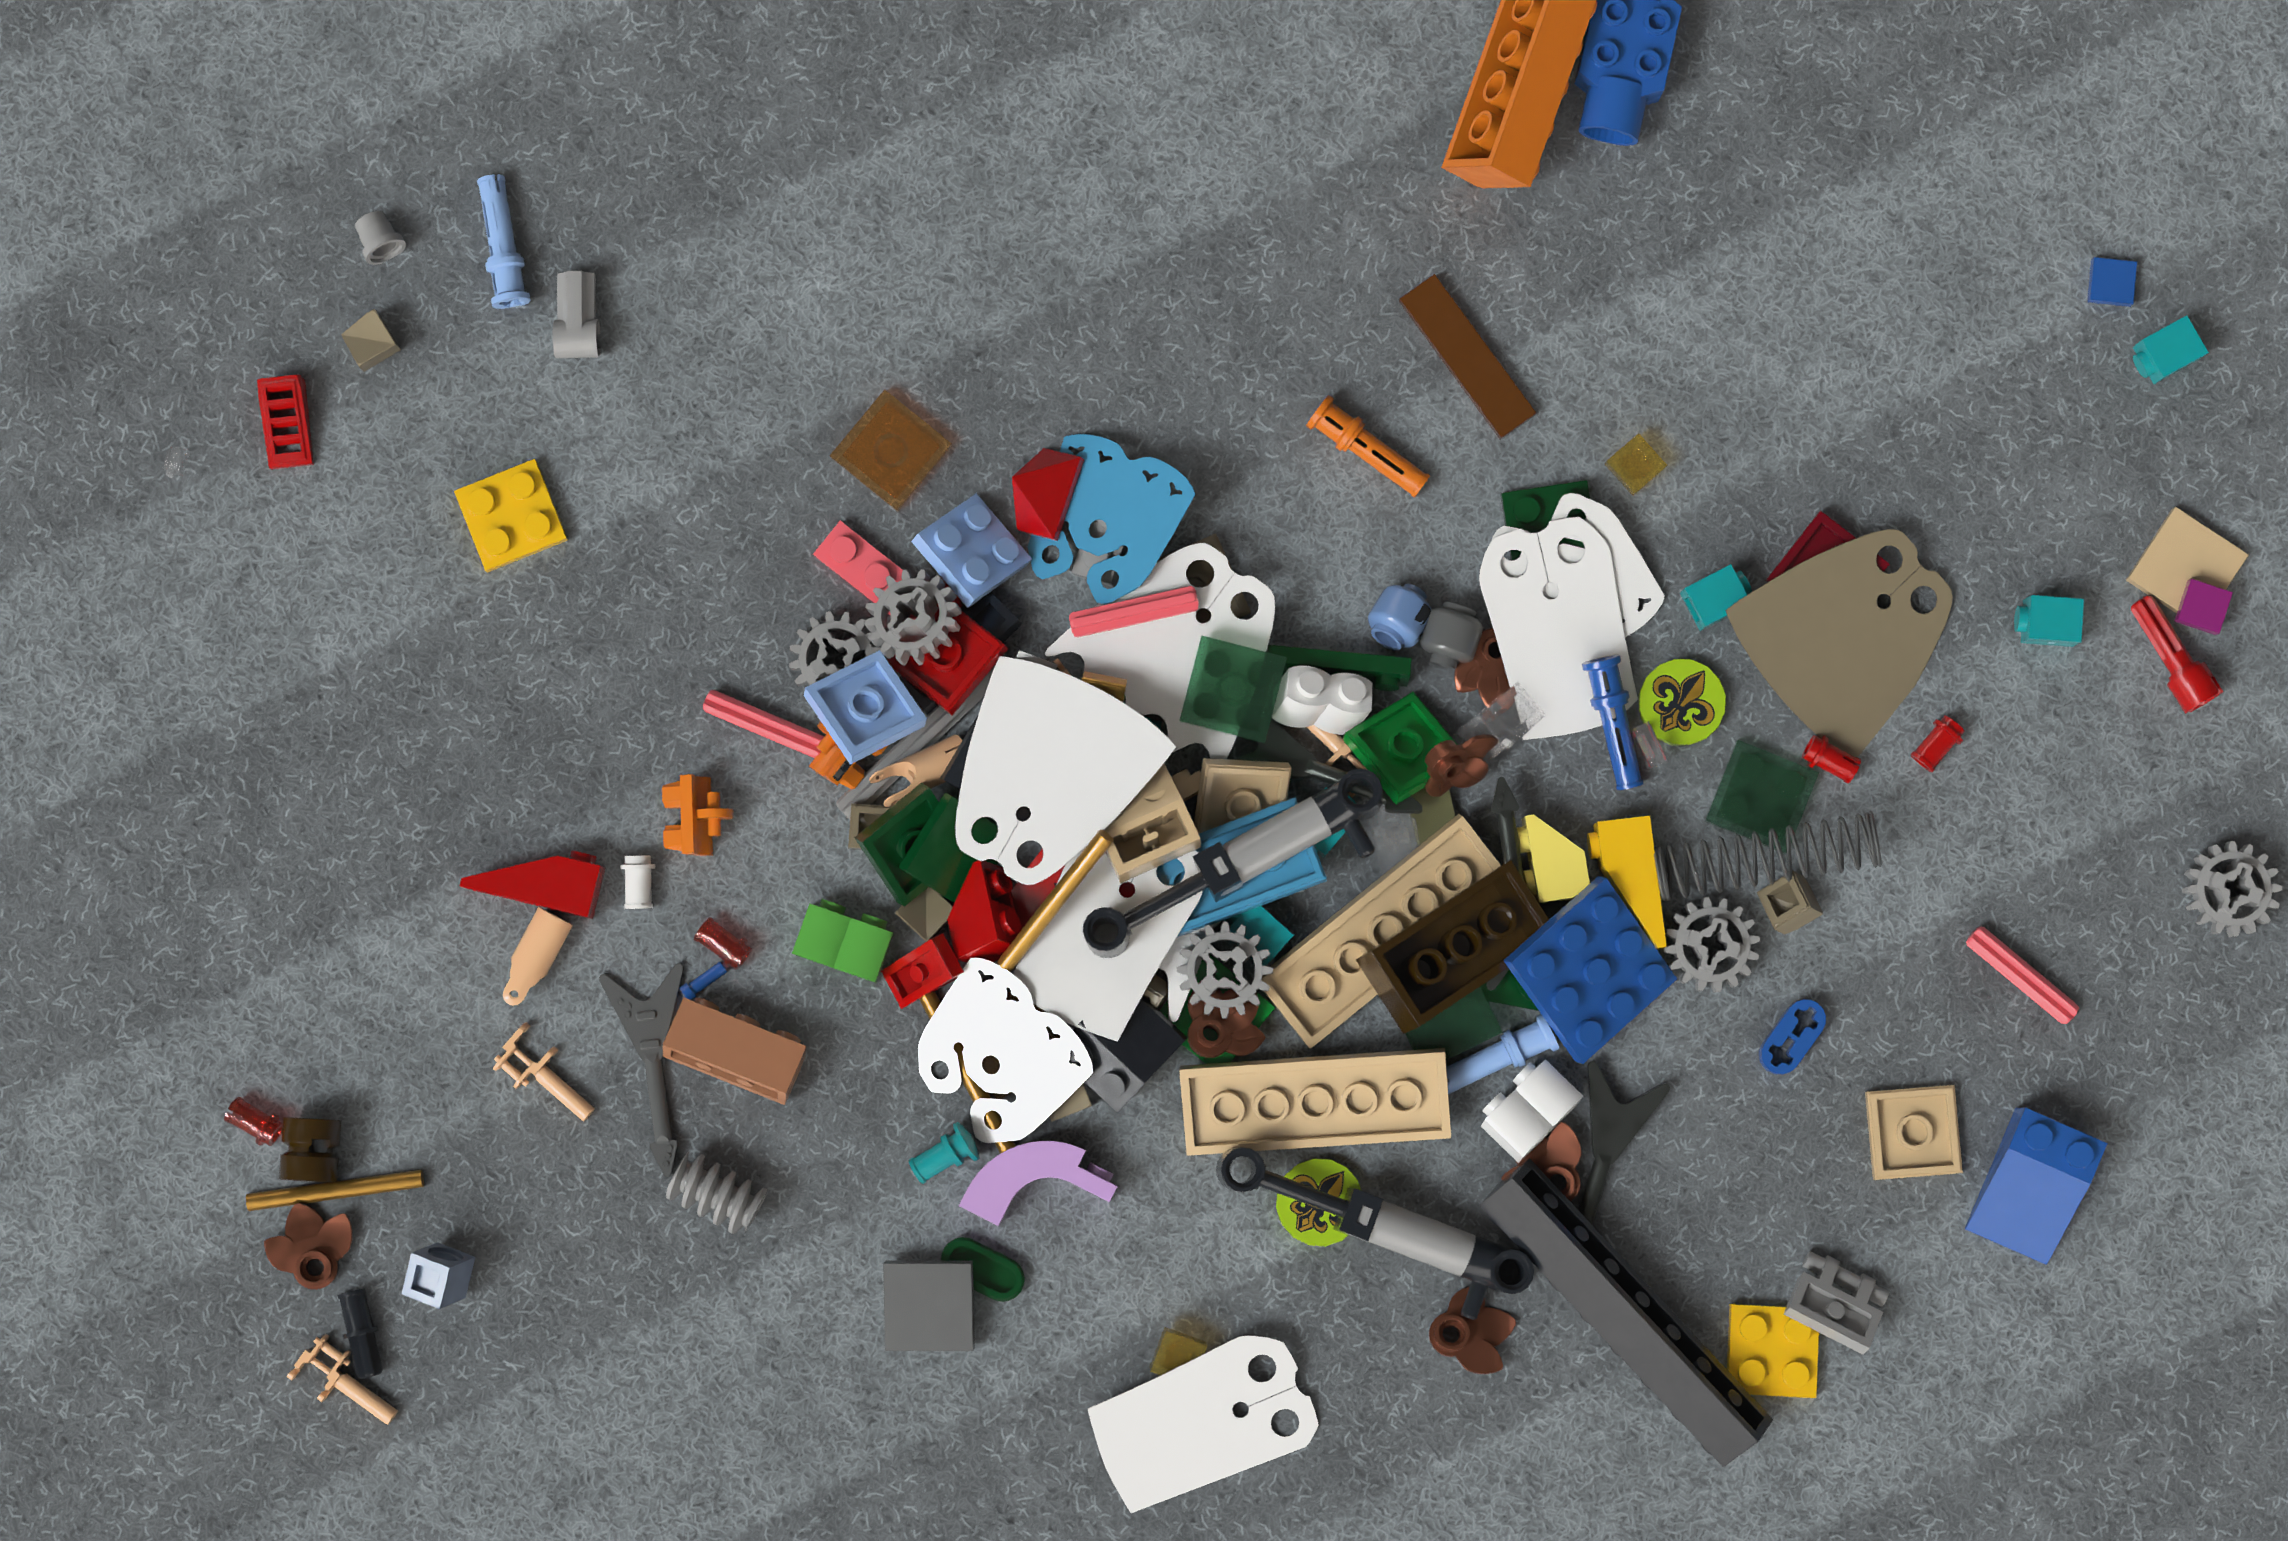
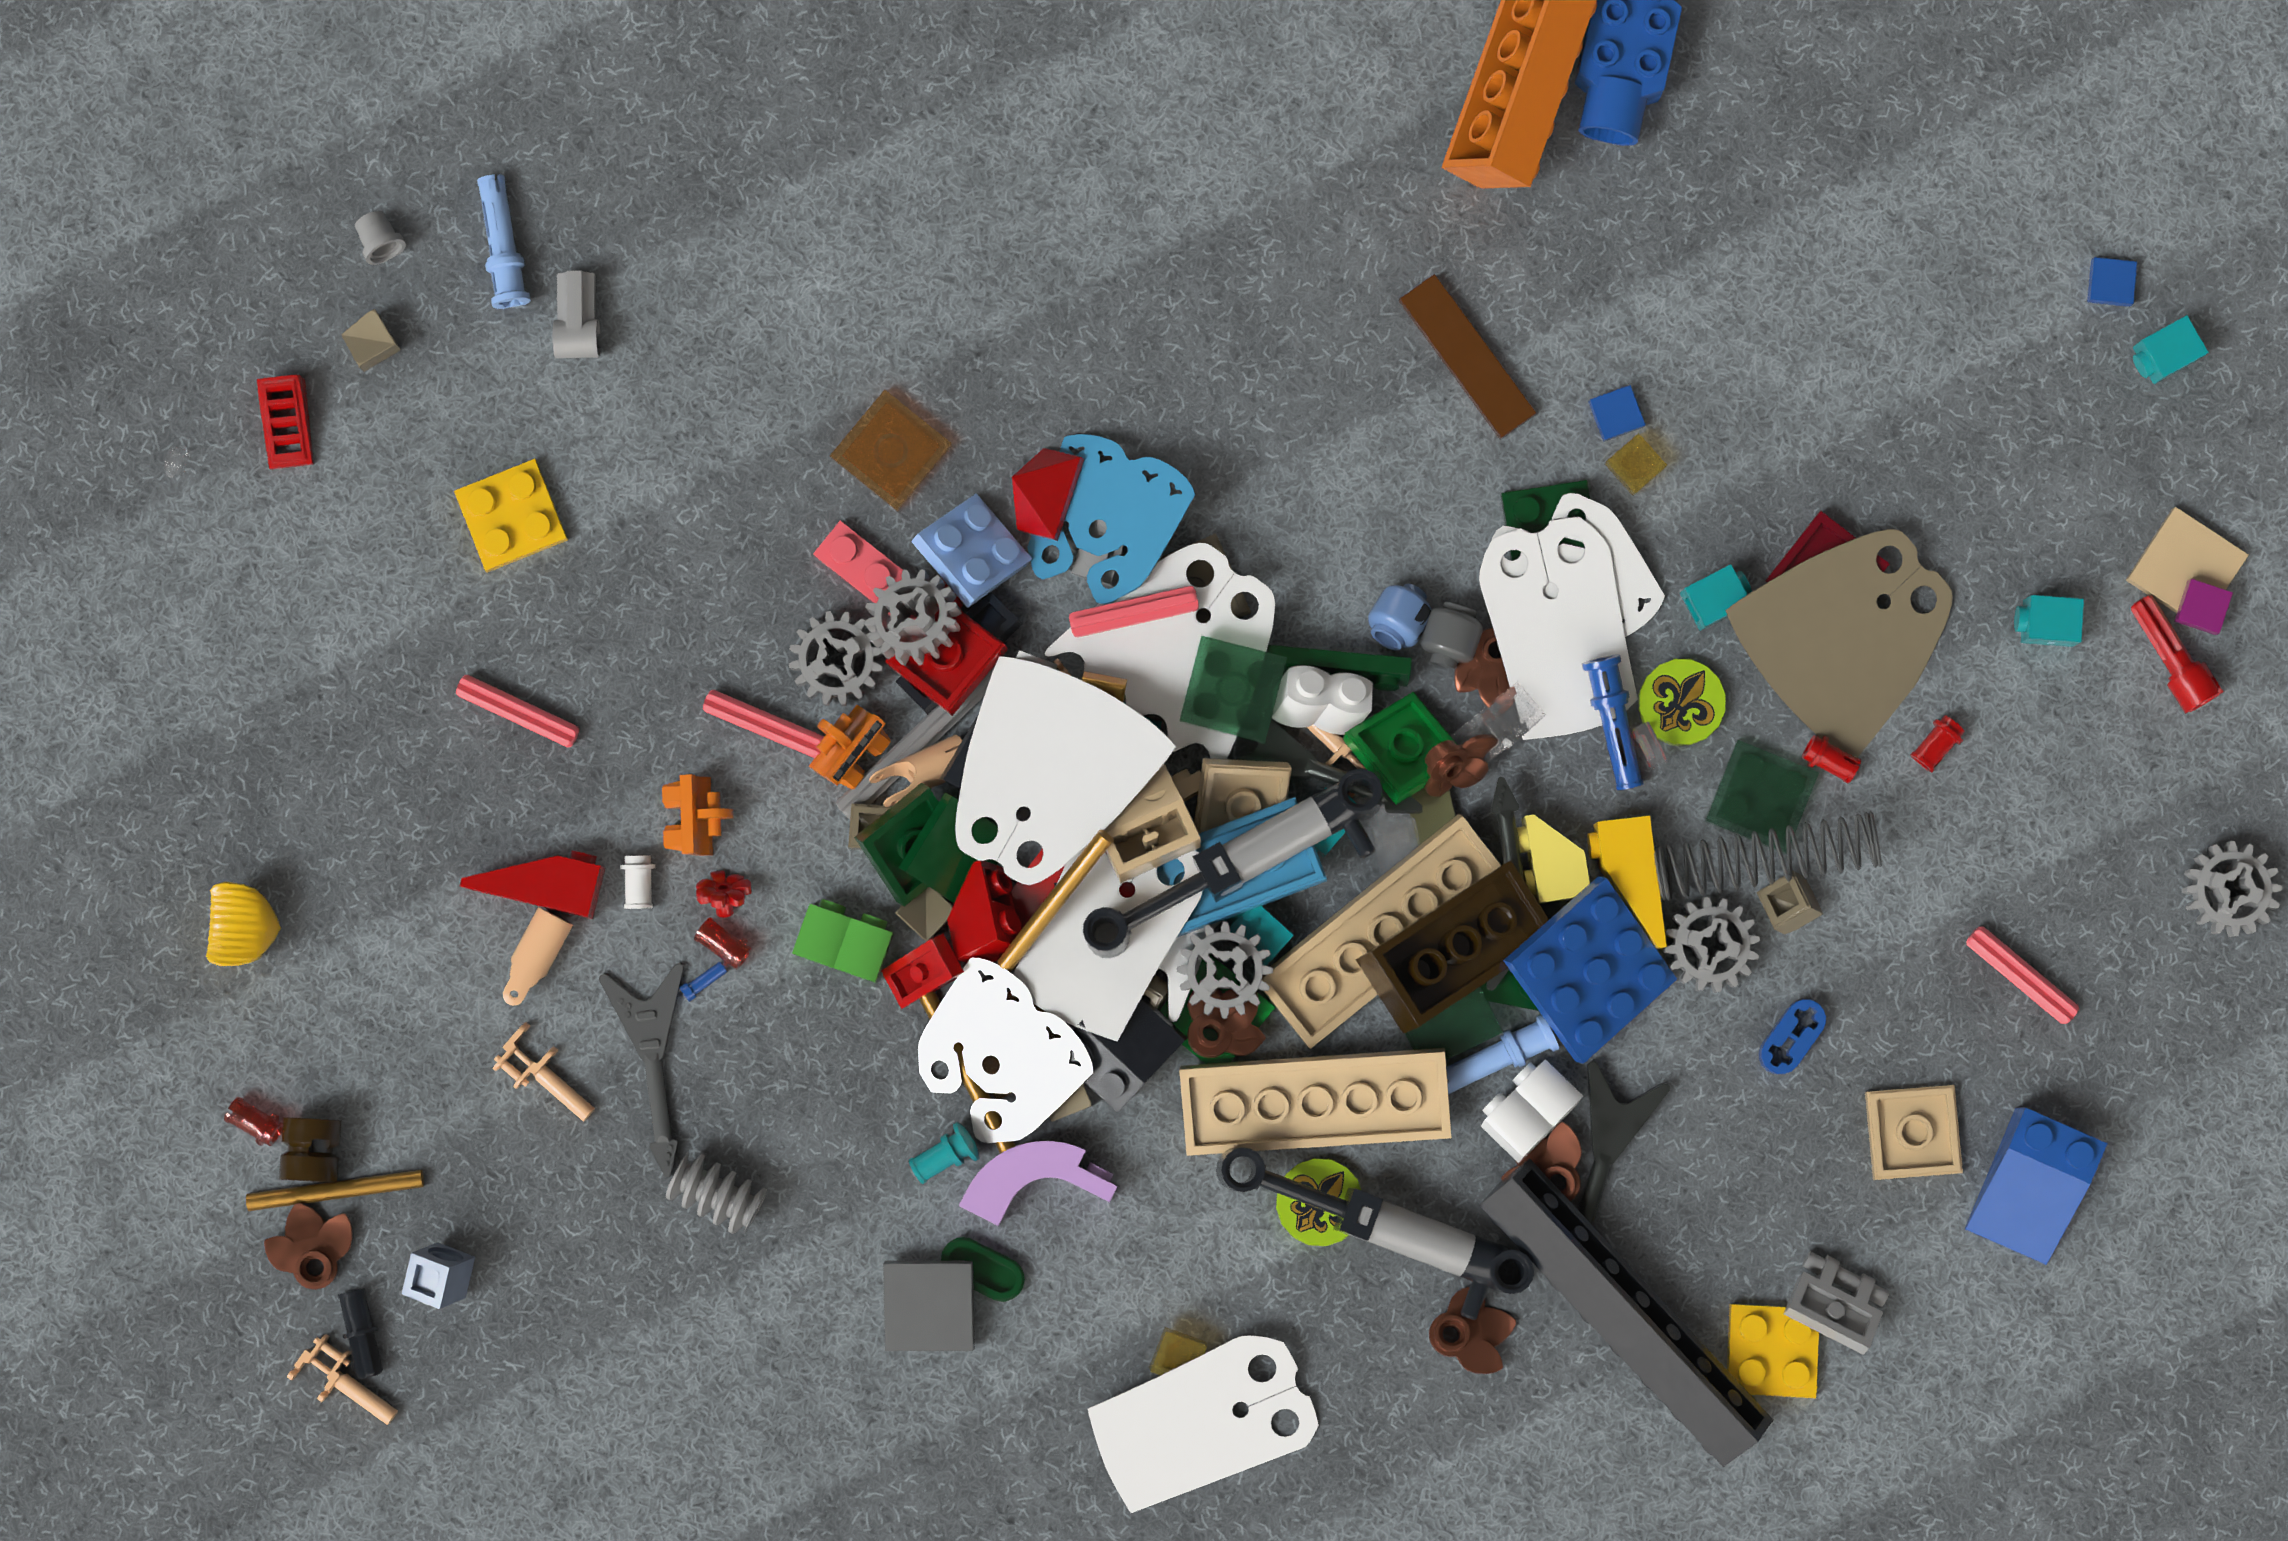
(240, 925): none -> yellow hair
(517, 711): none -> coral axle
(723, 892): none -> red plant
(734, 1049): nougat brick -> none
(865, 707): light blue plate -> none
(1353, 428): orange pin -> none
(1616, 413): none -> blue tile

